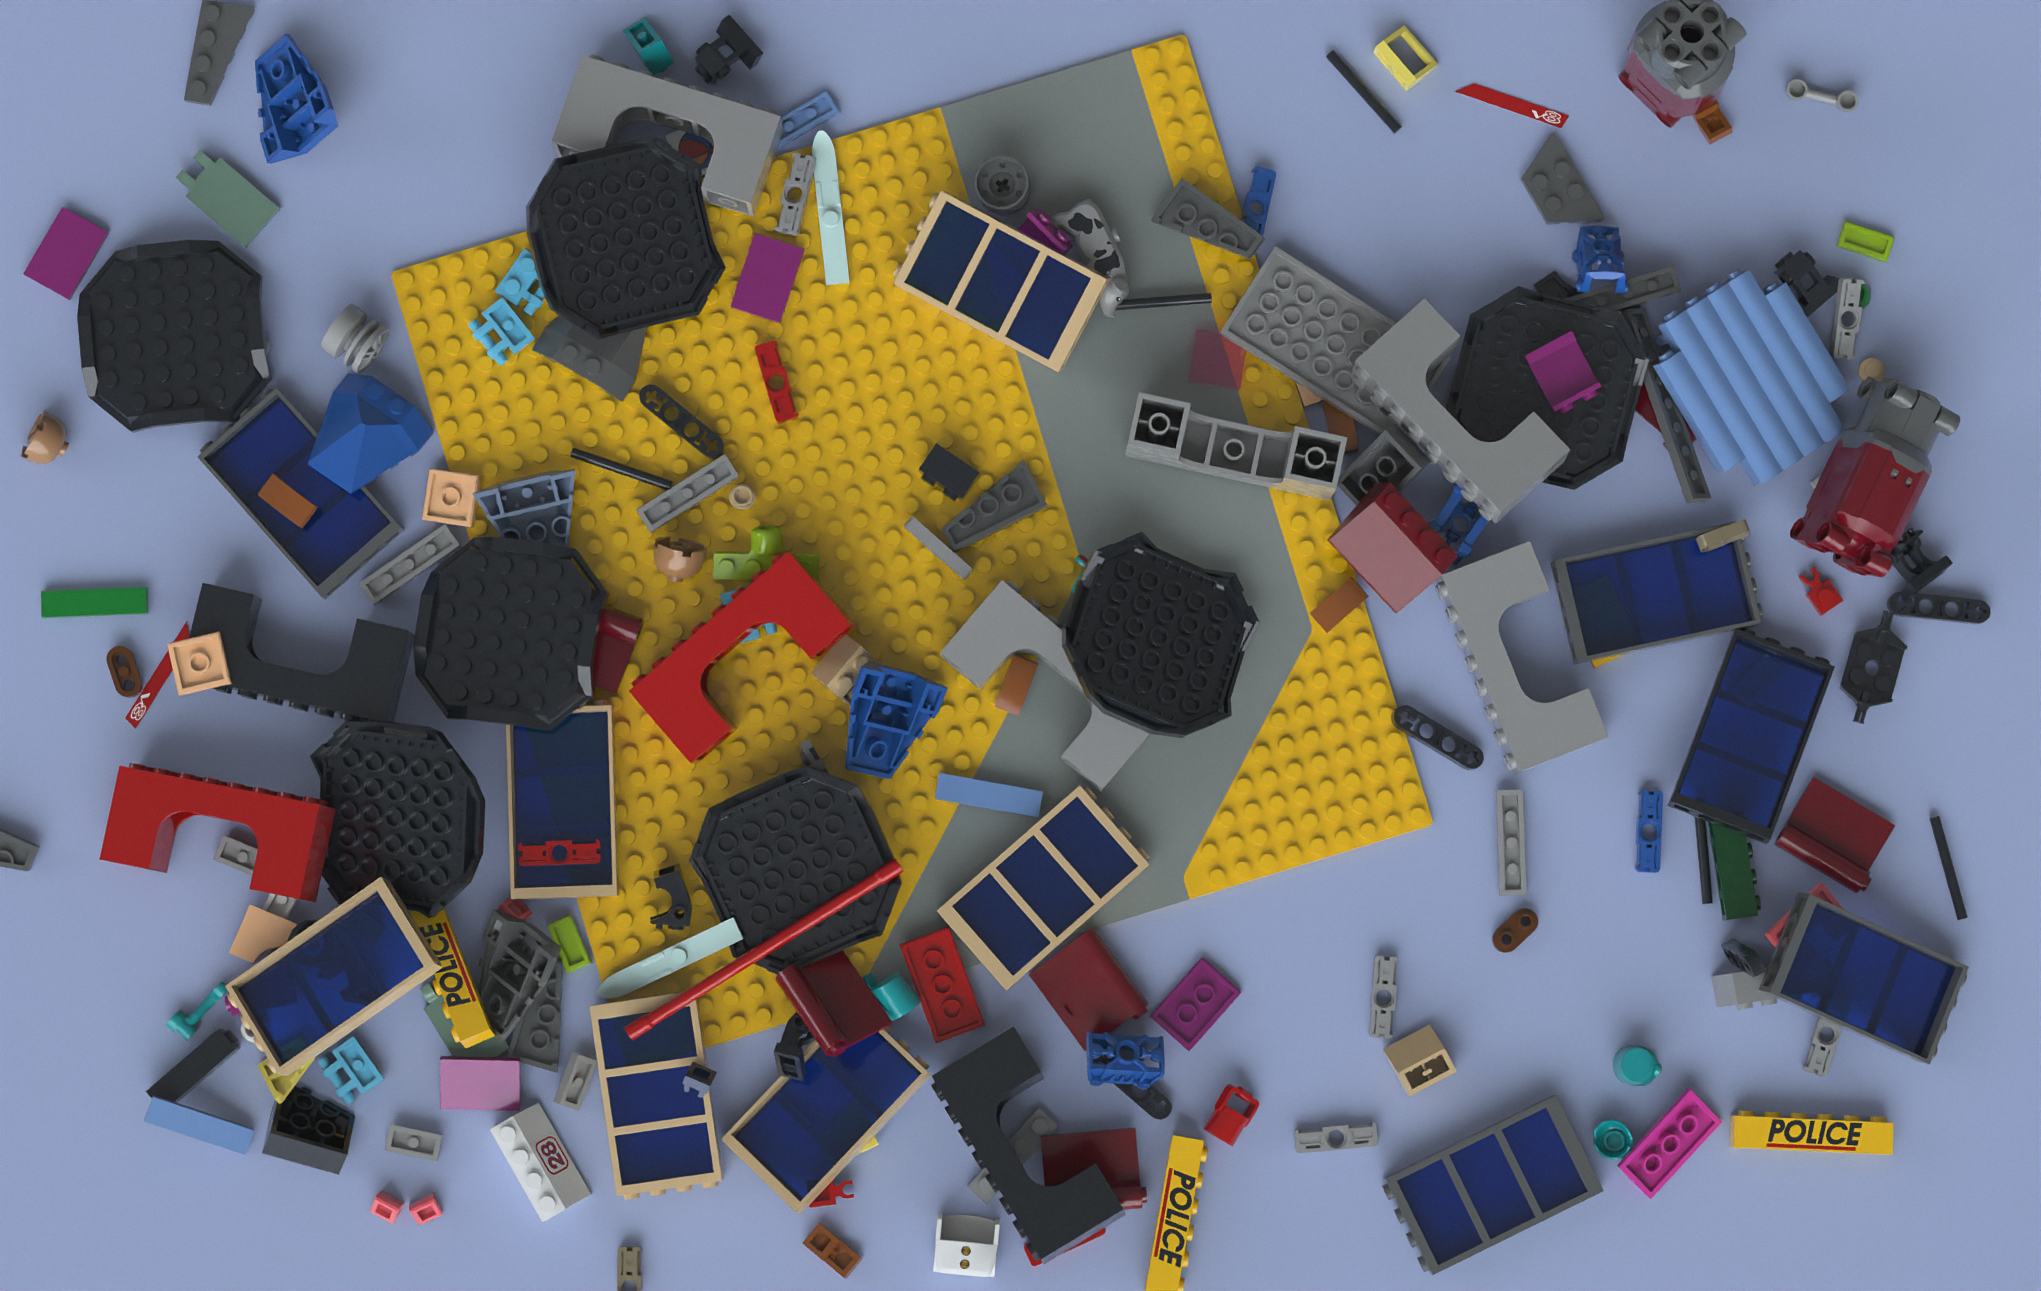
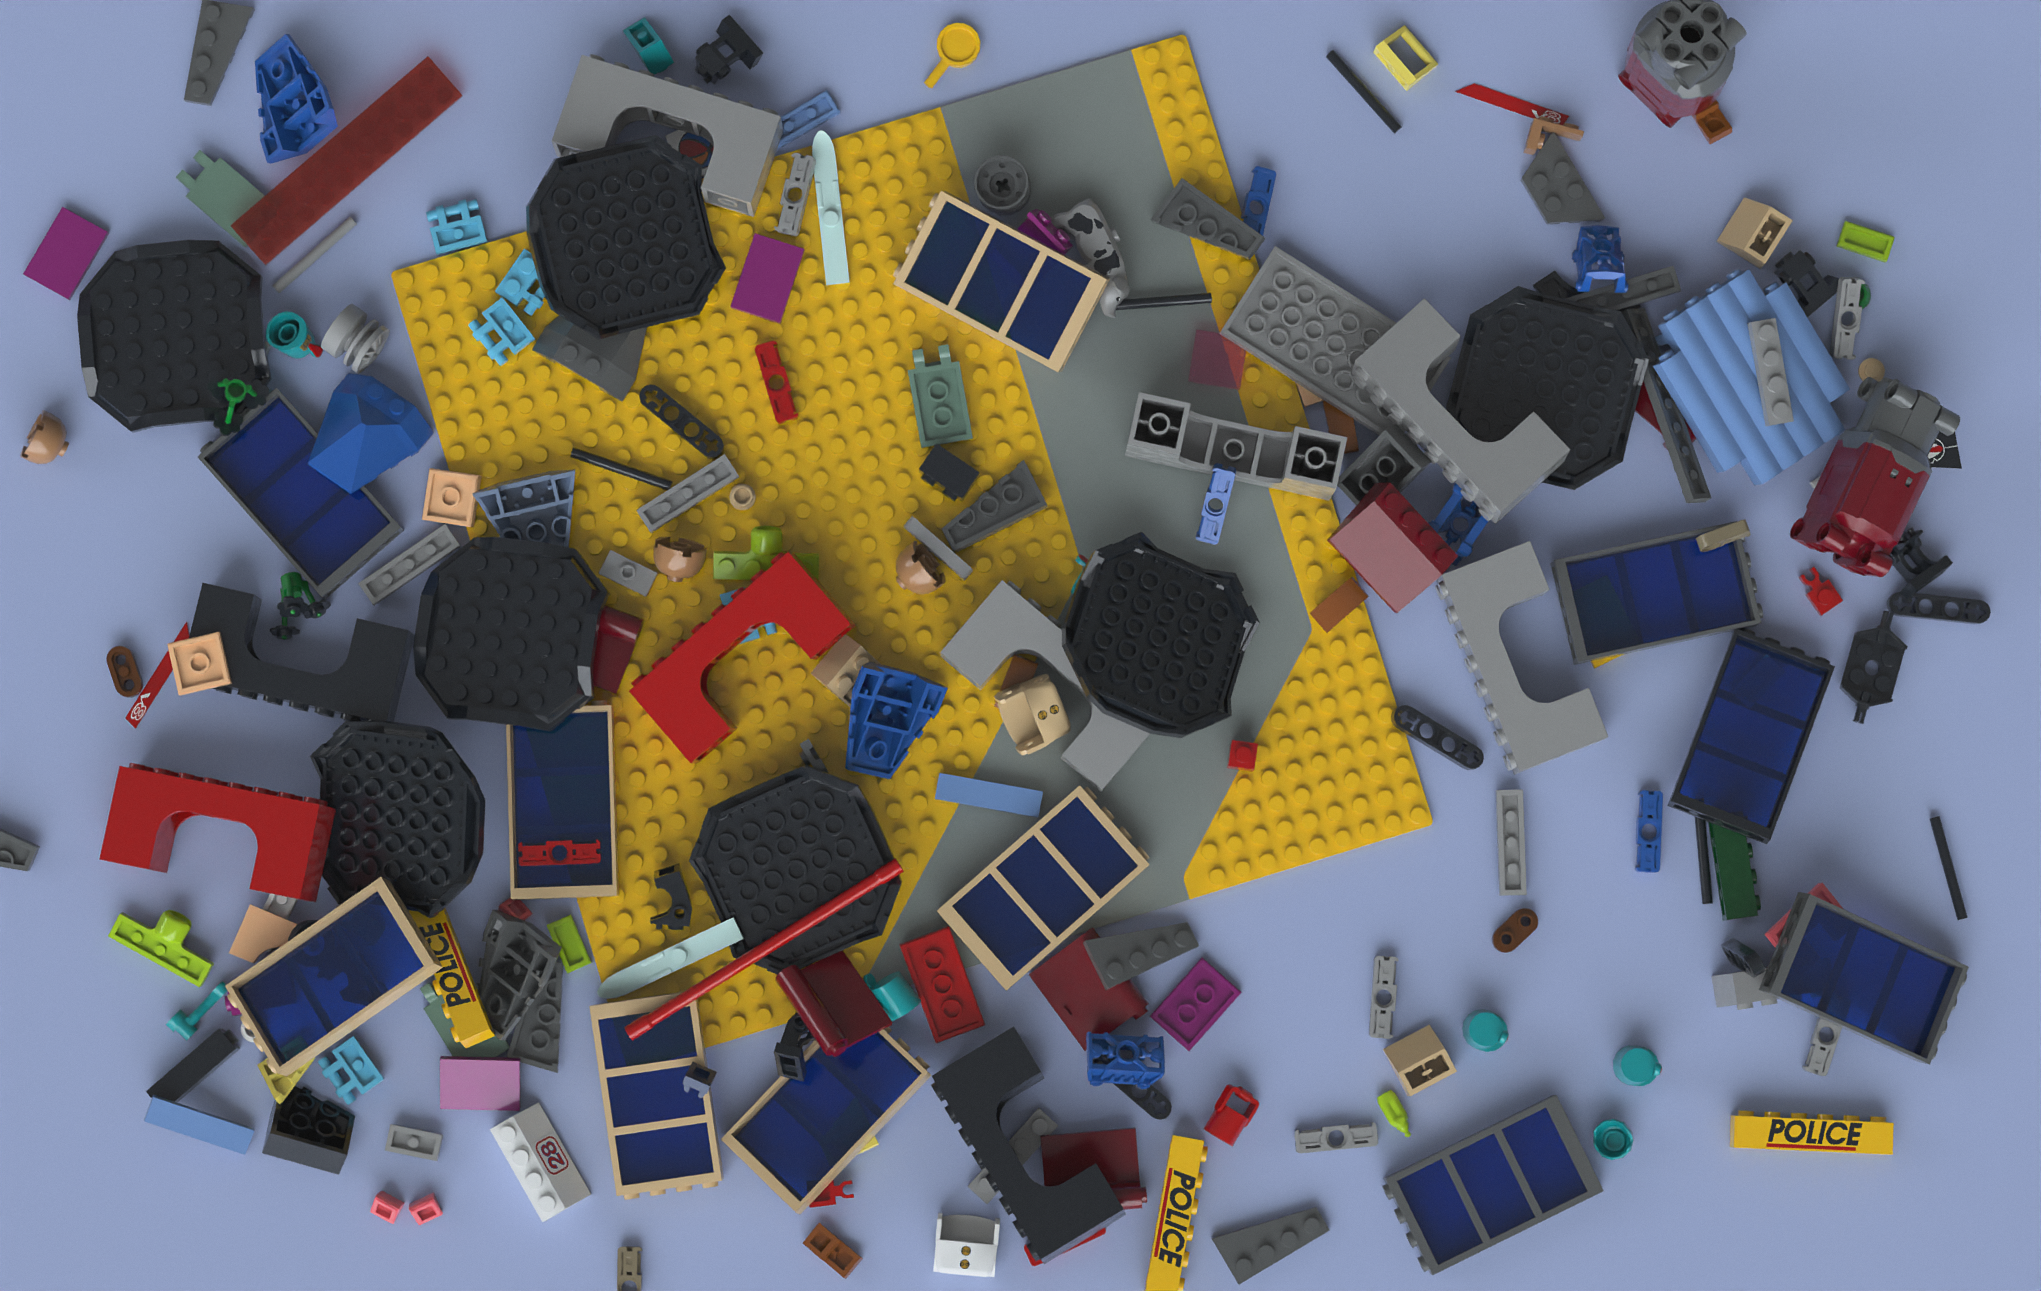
(94, 602): green tile -> none
(163, 944): none -> lime plate
(235, 391): none -> black plant
(236, 855): light grey plate -> none
(287, 500): dark orange slope -> none
(292, 336): none -> teal hat
(293, 604): none -> plant
(315, 254): none -> light grey bar
(346, 161): none -> clear red plate
(456, 234): none -> medium azure plate
(575, 1081): light grey plate -> none
(628, 573): none -> light grey plate
(918, 570): none -> medium nougat cylinder
(939, 399): none -> sand green tile
(957, 47): none -> yellow piece
(1033, 713): none -> tan piece
(1133, 953): none -> dark grey wing
(1213, 519): none -> piece
(1242, 755): none -> red brick
(1264, 1244): none -> dark grey wing
(1394, 1111): none -> lime piece
(1485, 1030): none -> teal hat
(1536, 138): none -> medium nougat bracket
(1563, 373): magenta panel -> none
(1669, 1143): dark pink slope -> none
(1754, 231): none -> tan slope
(1770, 372): none -> light grey plate
(1834, 835): dark red door -> none
(1844, 101): light grey bar -> none
(1945, 452): none -> black sticker

